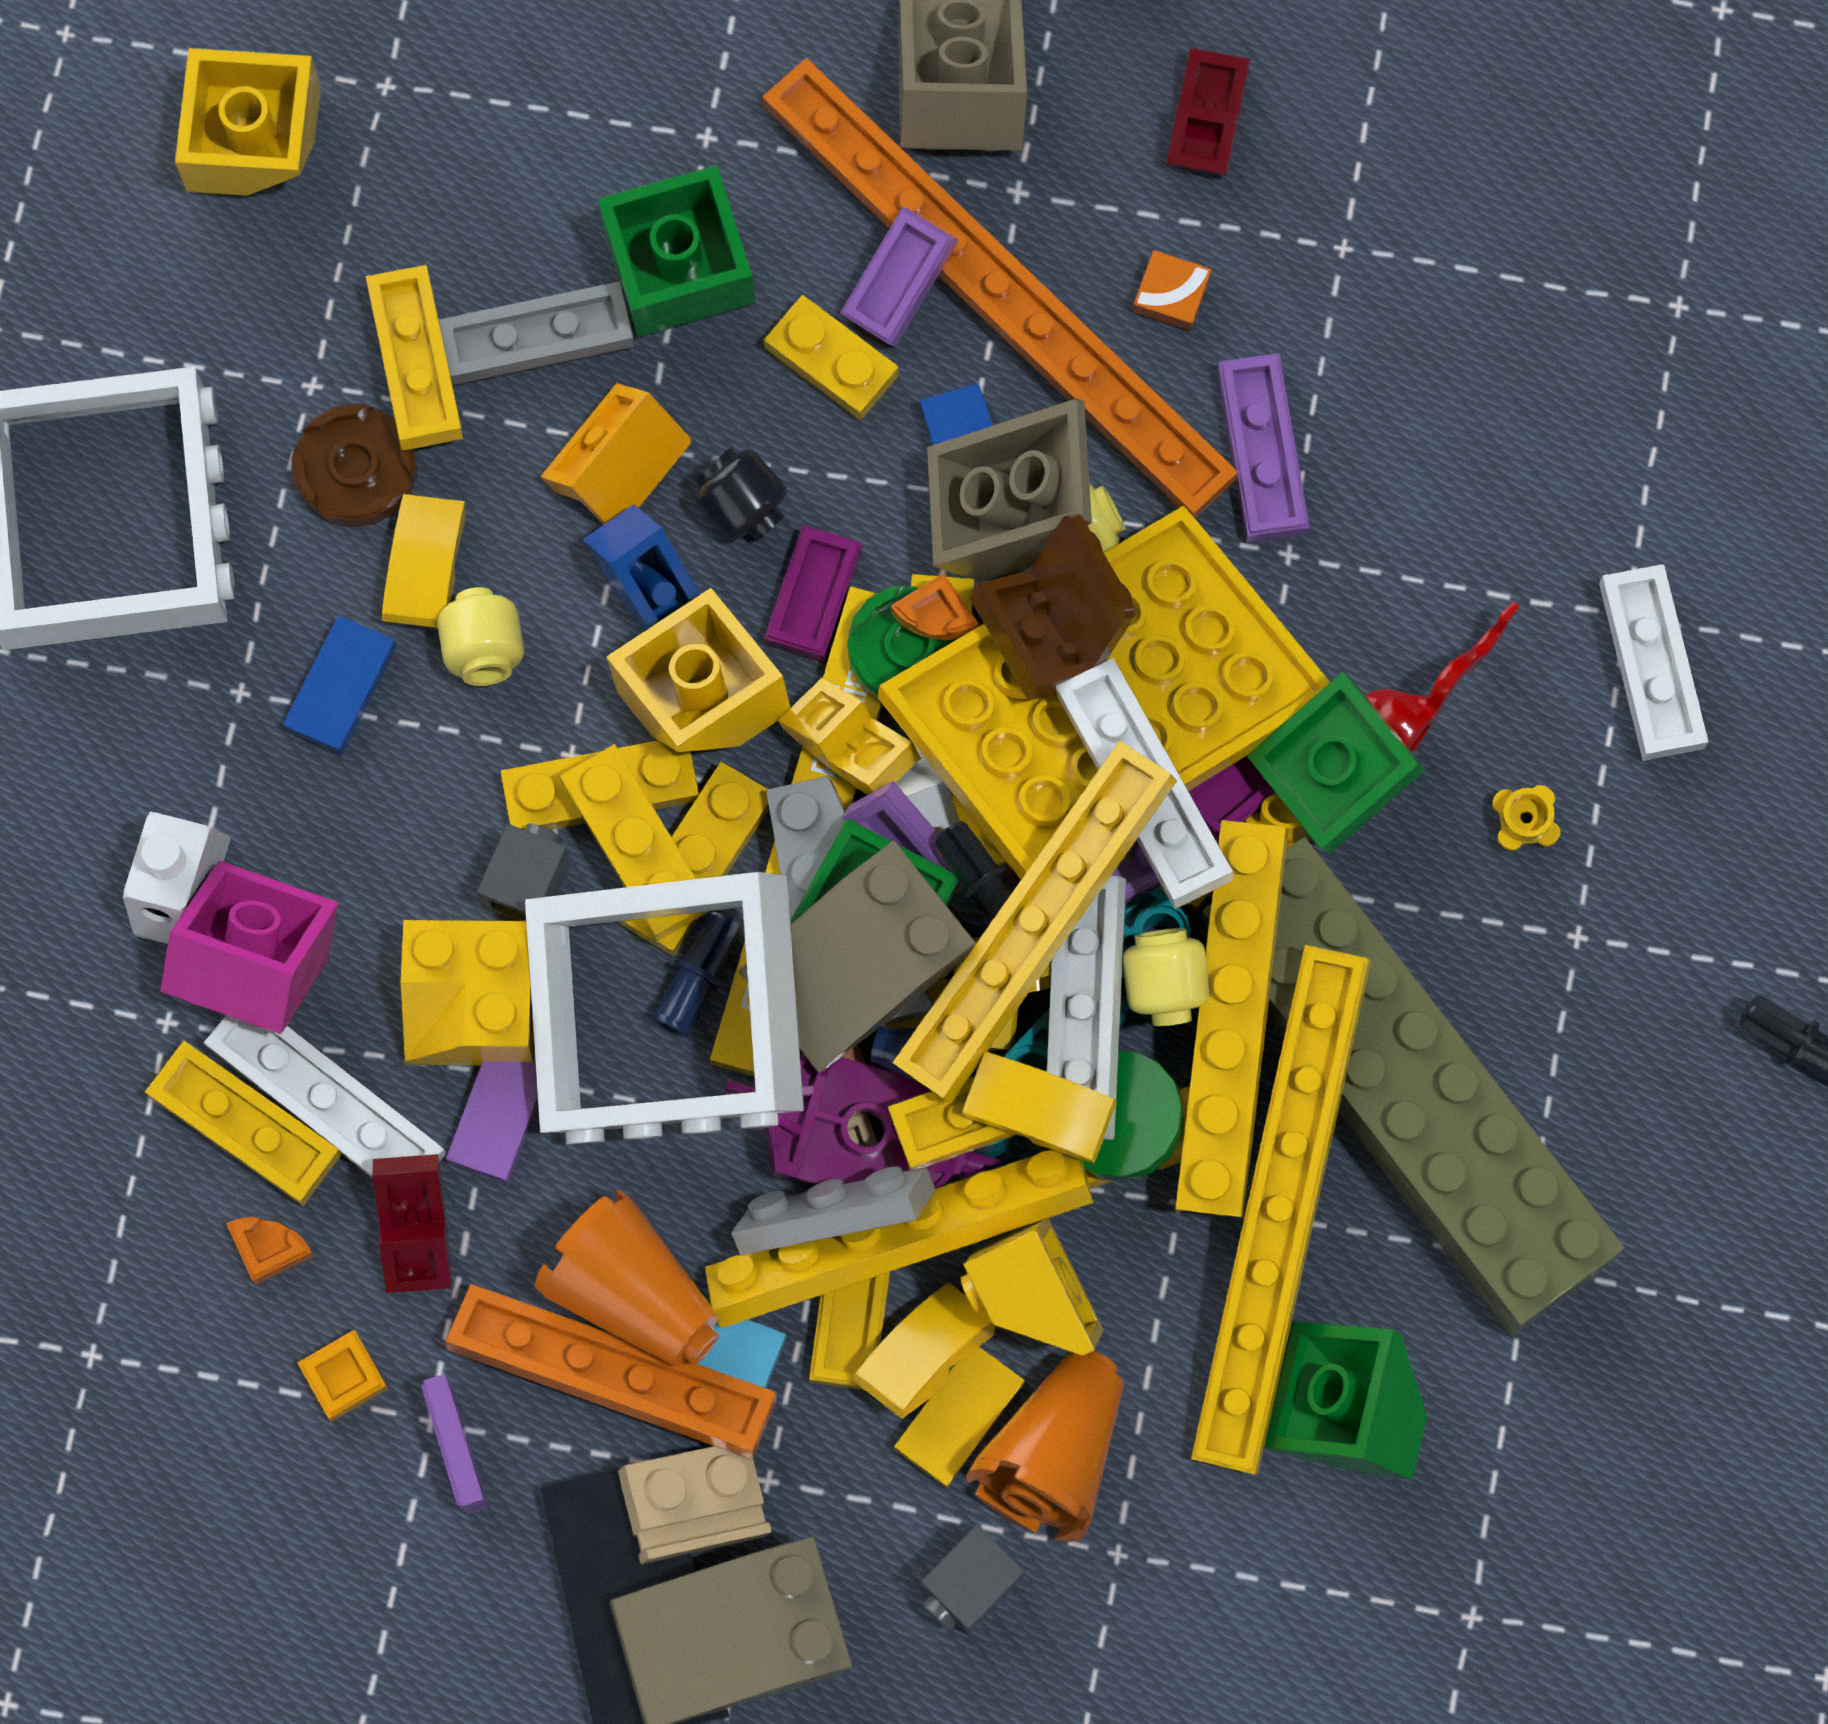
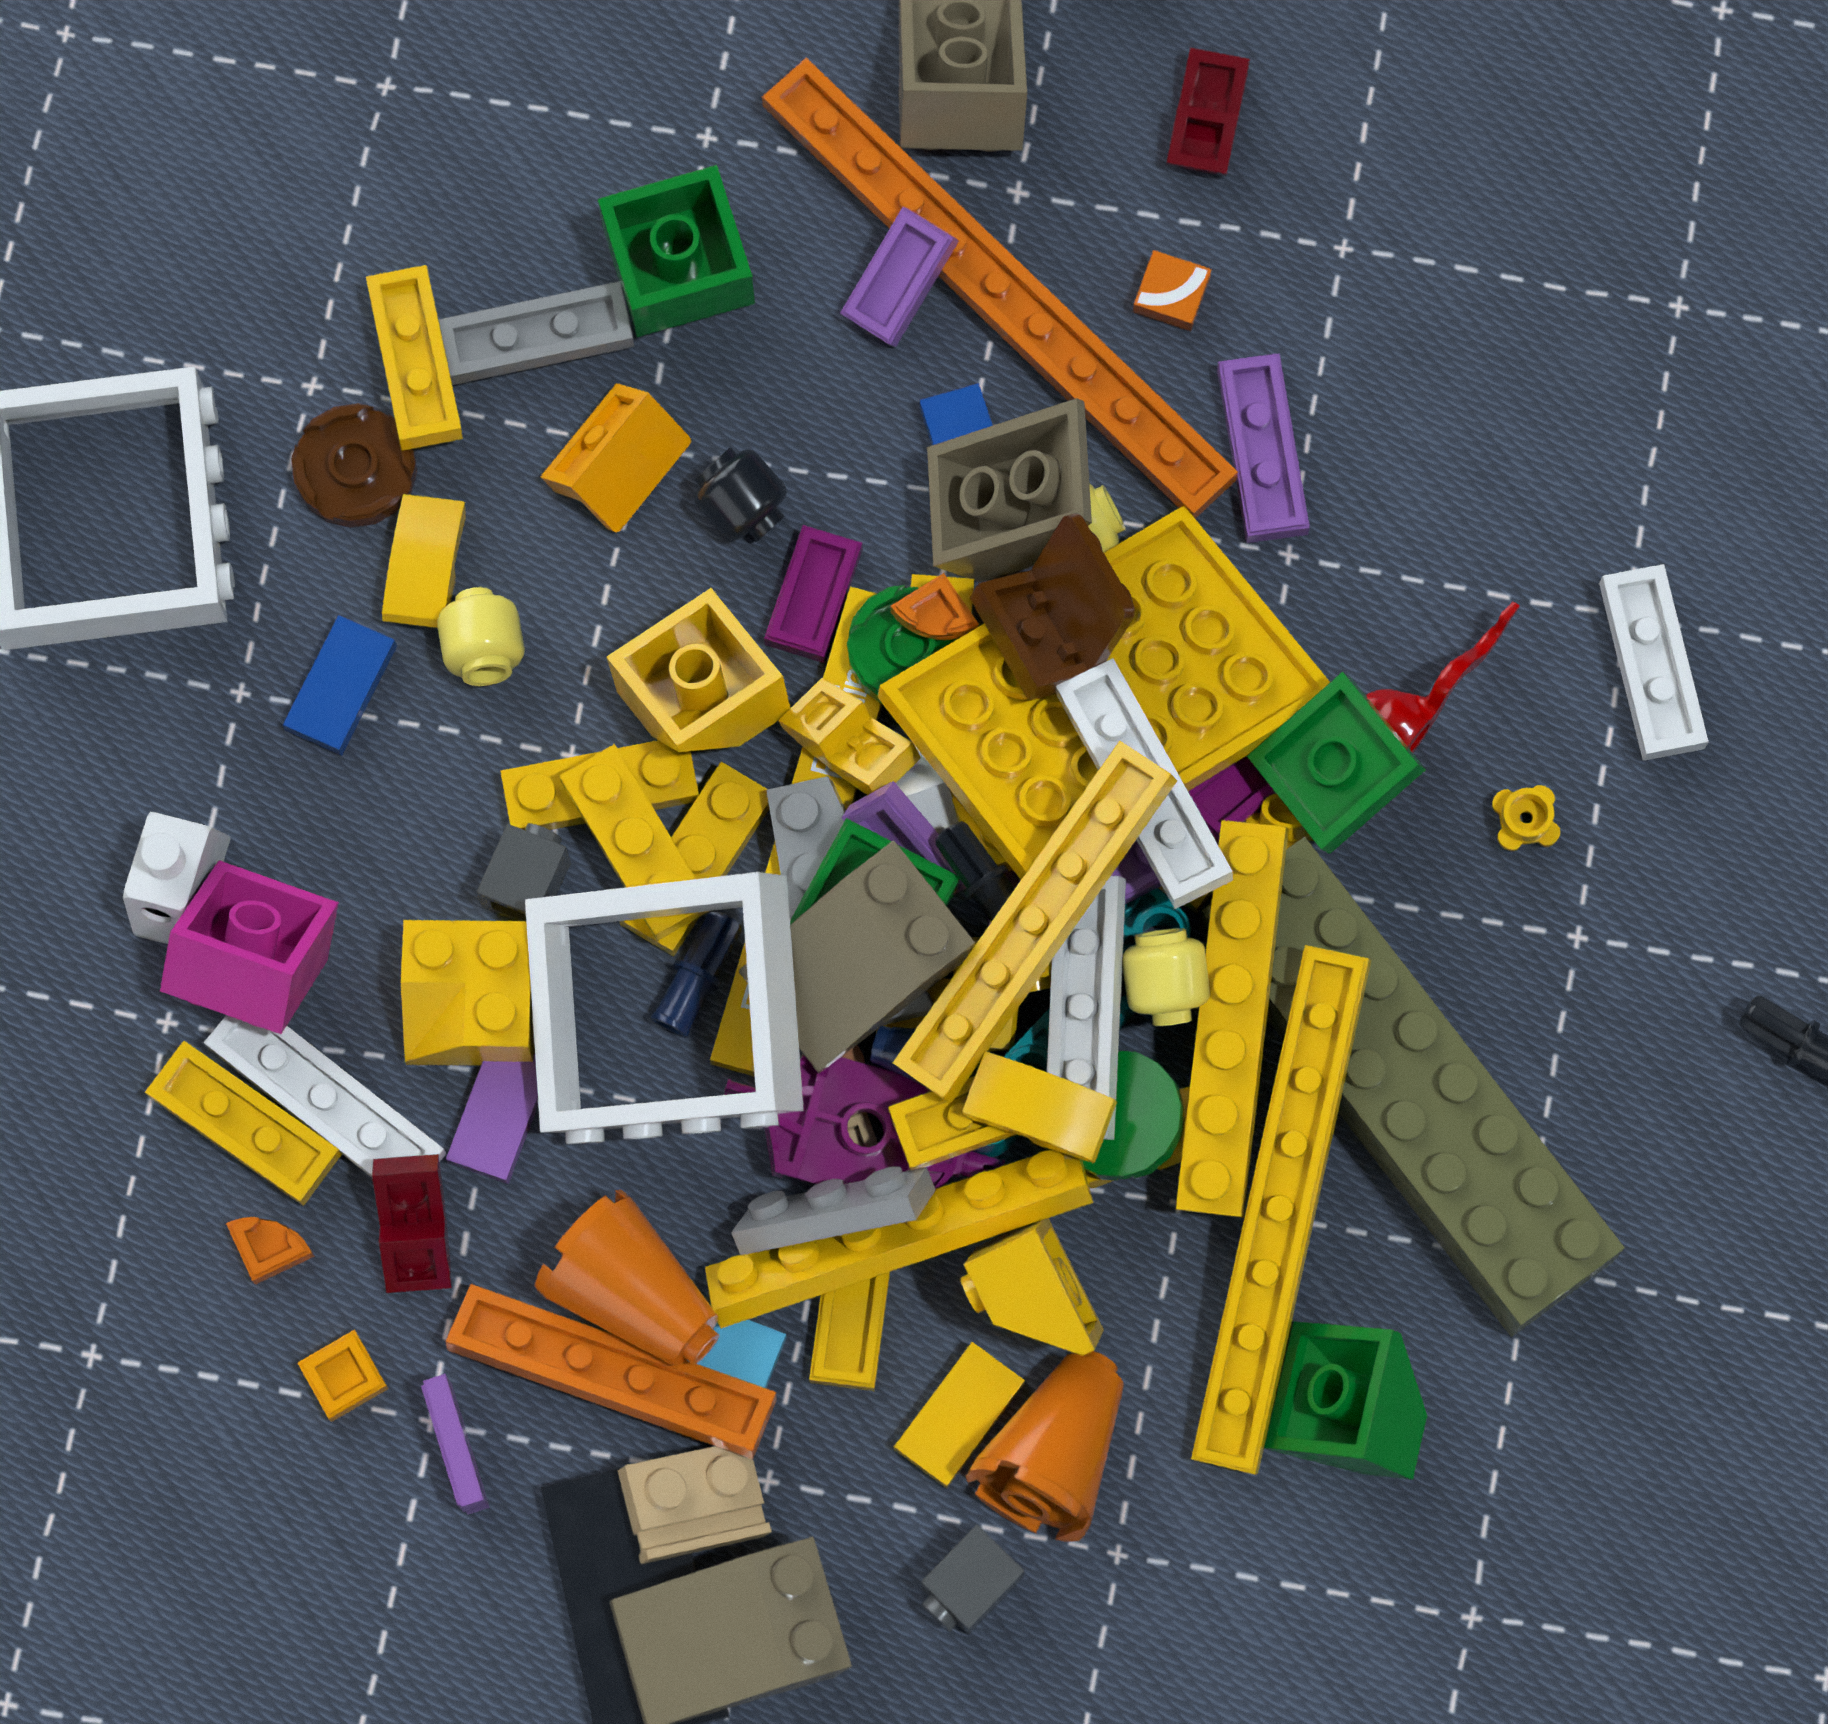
(245, 120): yellow slope -> none
(641, 566): blue slope -> none
(831, 357): yellow plate -> none
(918, 1353): yellow slope -> none

